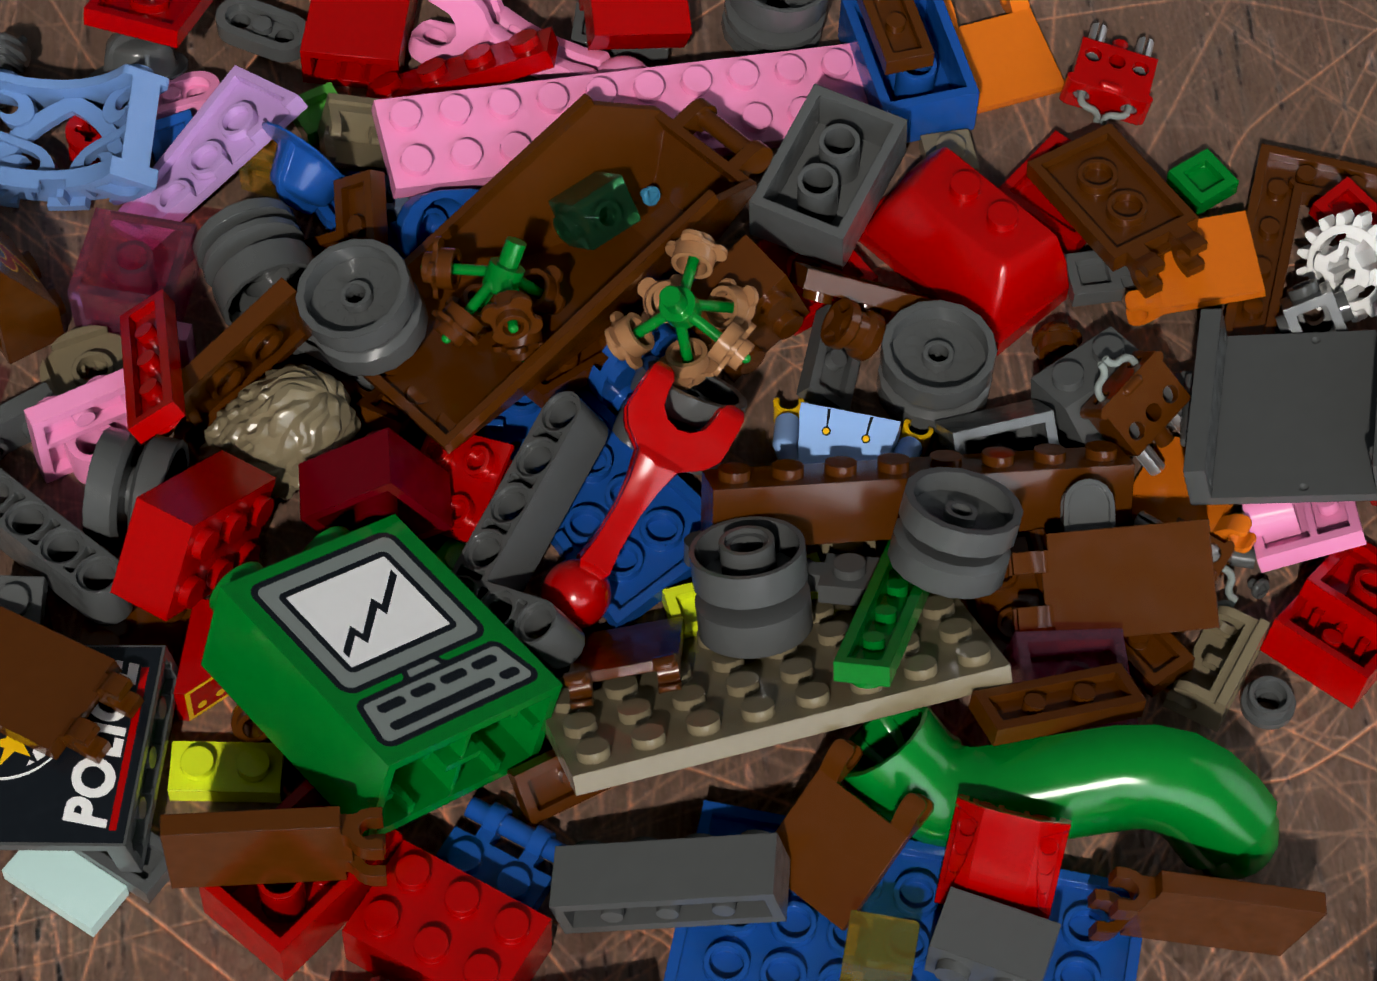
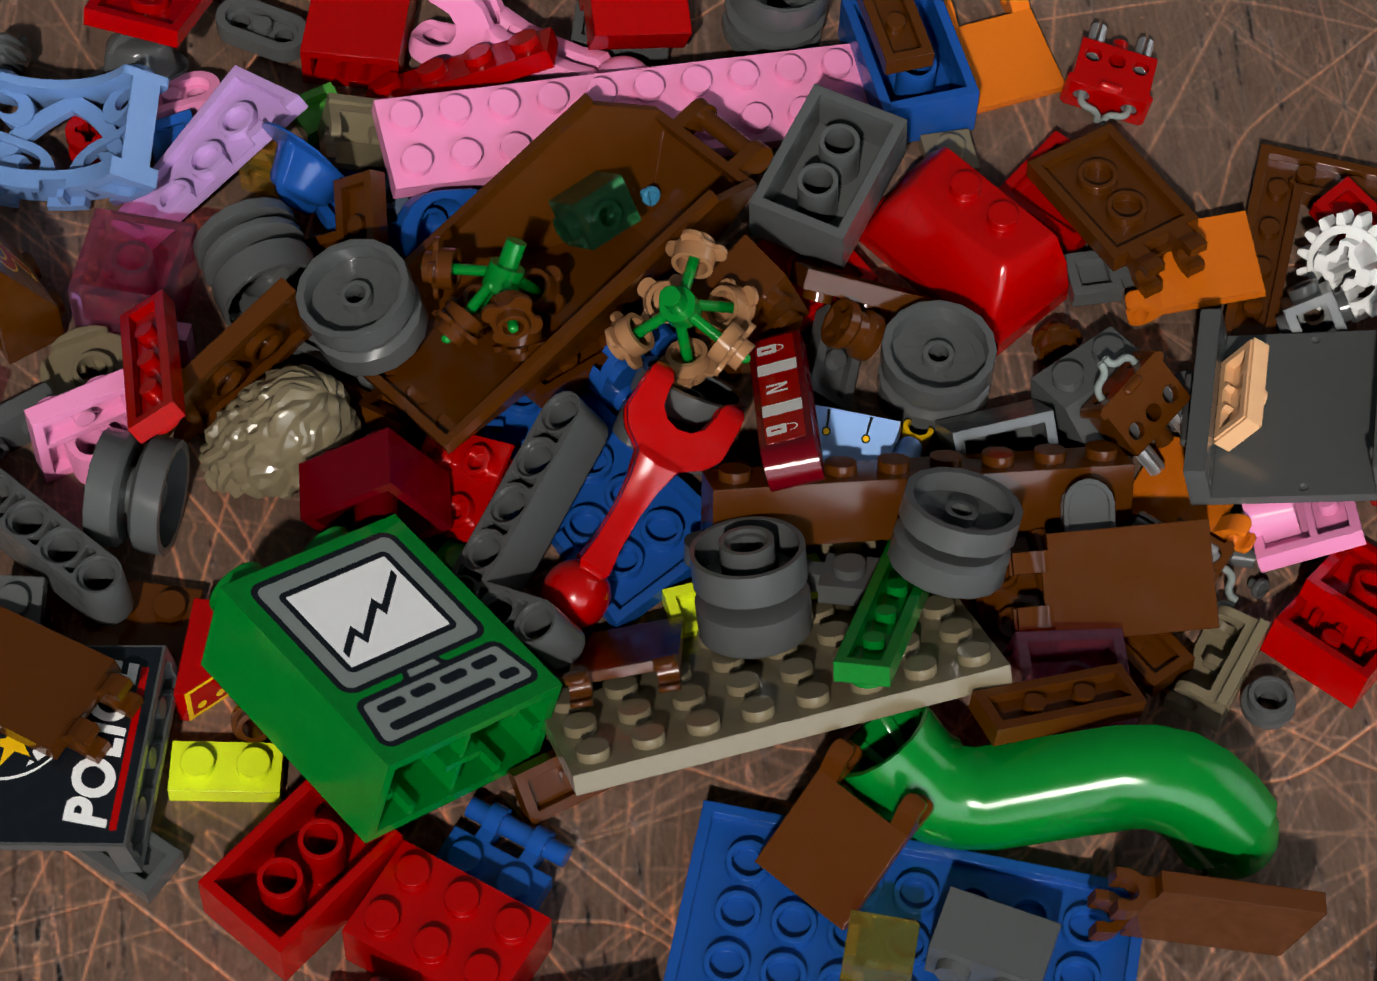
(67, 886): light aqua tile -> none
(192, 534): red brick -> none
(272, 846): reddish brown tile -> none
(670, 882): dark grey brick -> none
(786, 411): none -> beam
(1003, 855): red slope -> none
(1202, 181): green plate -> none
(1241, 394): none -> light nougat plate

